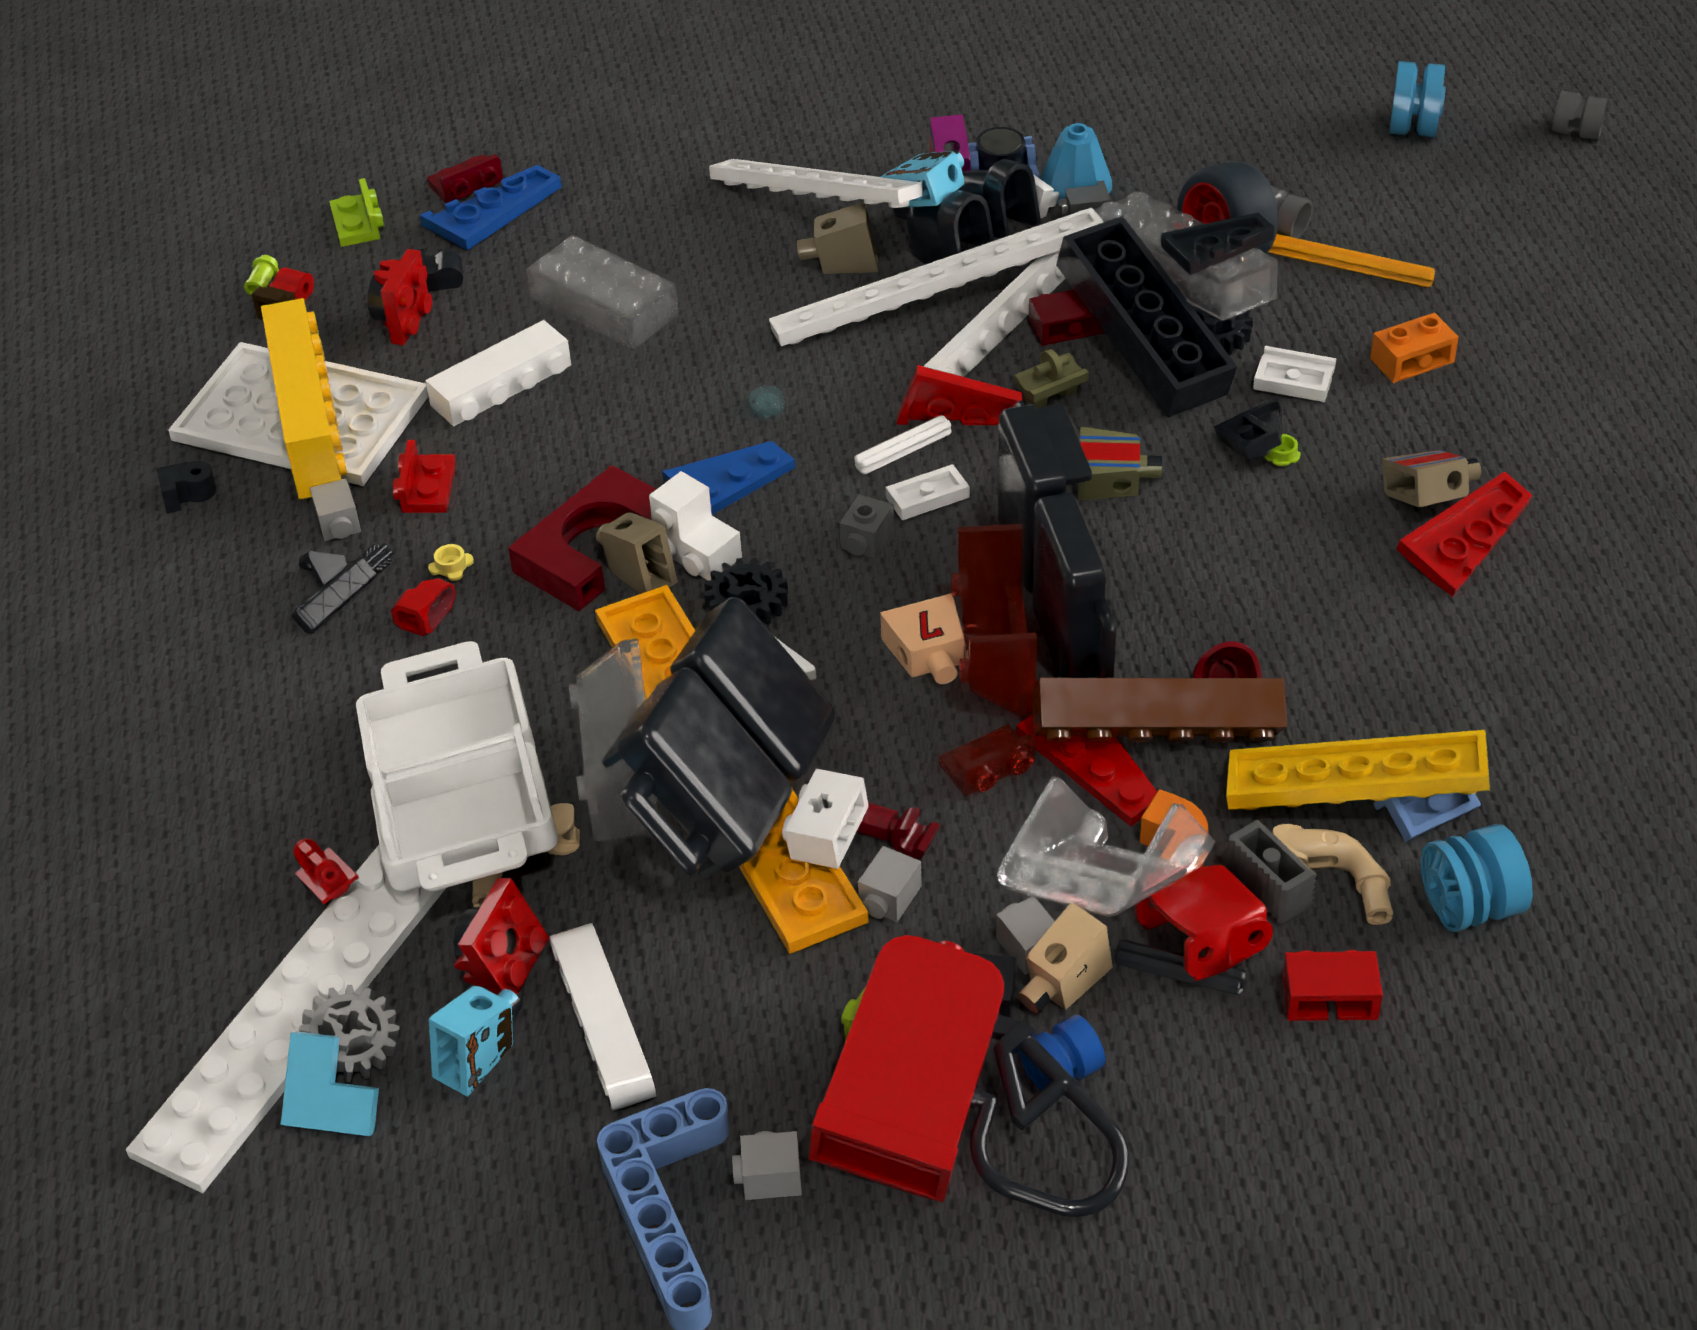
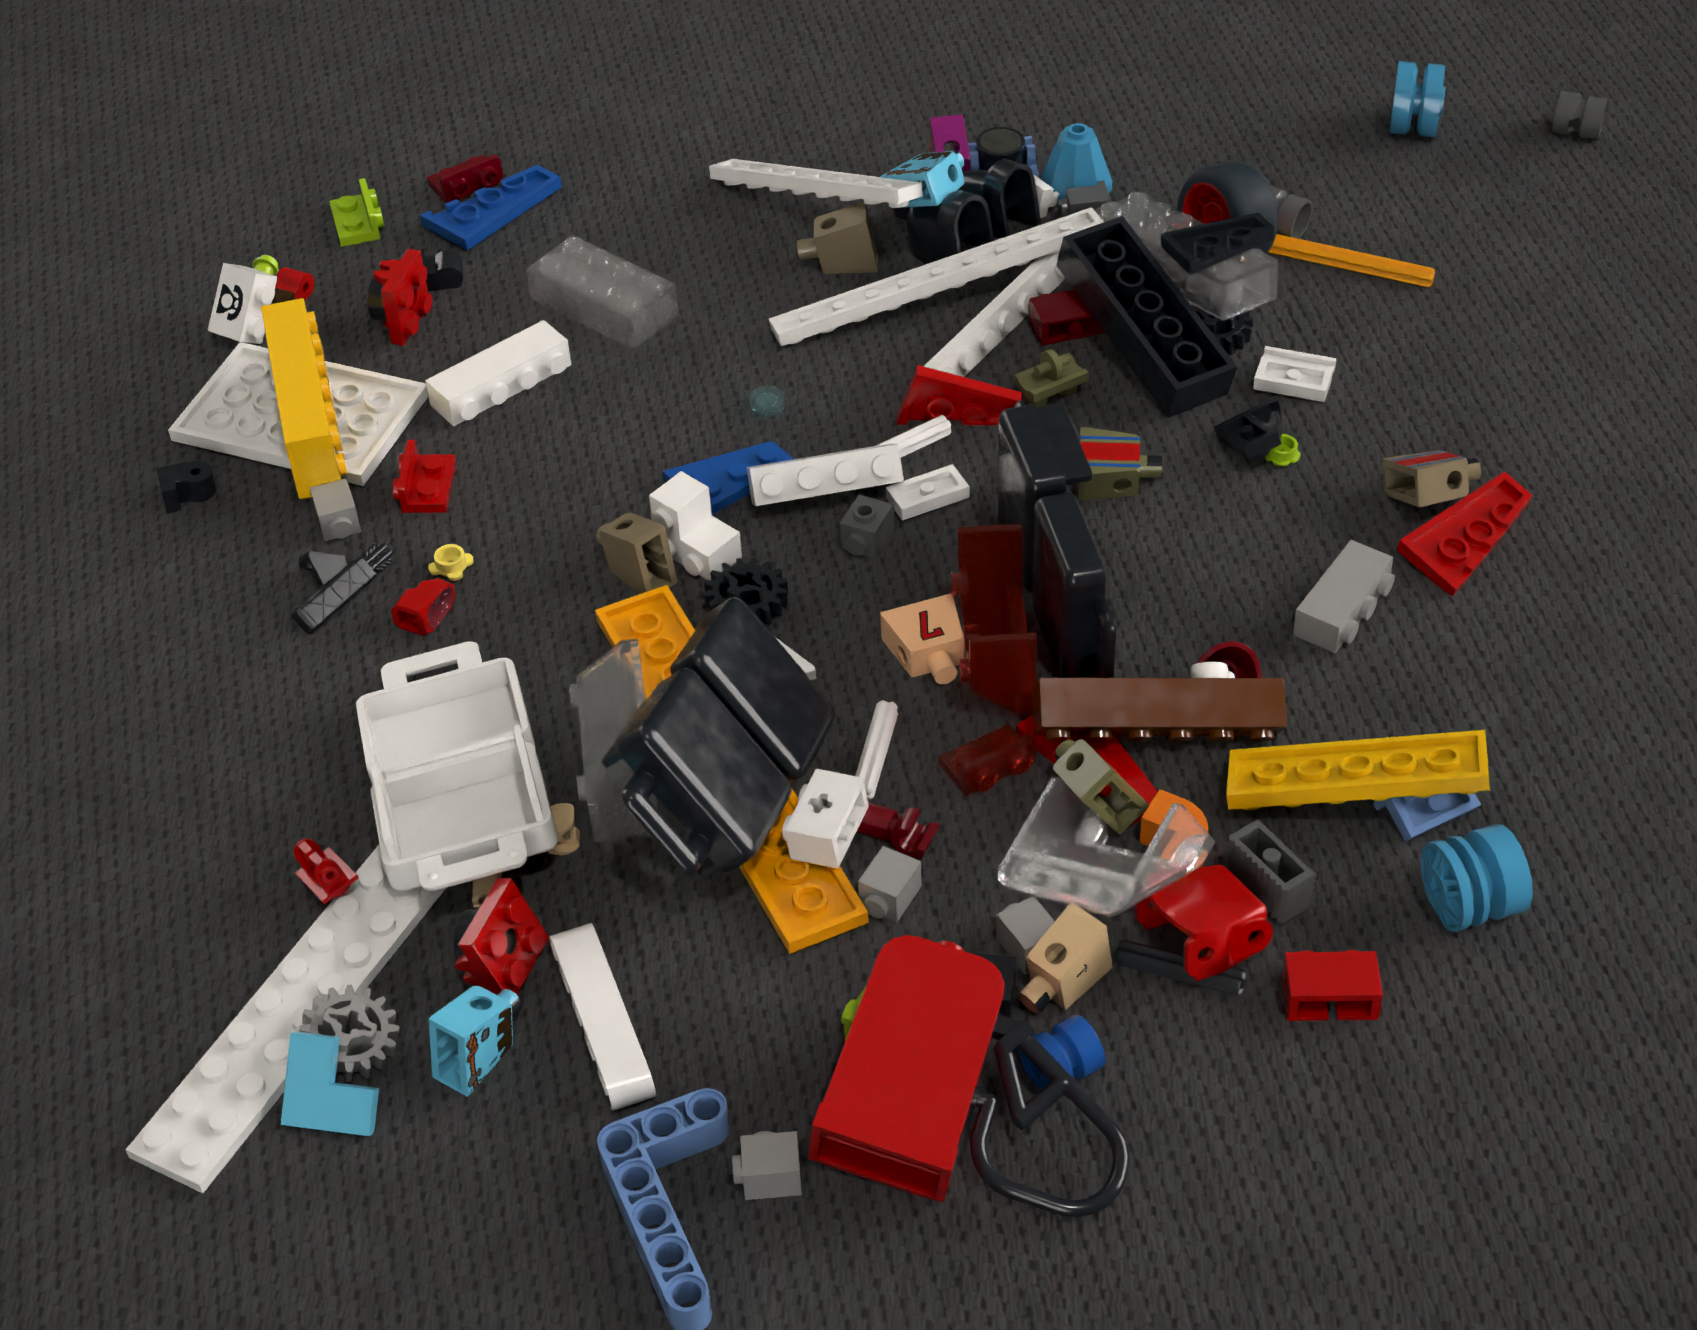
(239, 303): none -> white brick
(545, 553): dark red arch -> none
(825, 474): none -> white brick
(877, 745): none -> white axle
(1088, 774): none -> olive torso
(1210, 670): none -> white piece
(1340, 851): tan piece -> none
(1344, 596): none -> light grey brick
(1414, 347): orange brick -> none

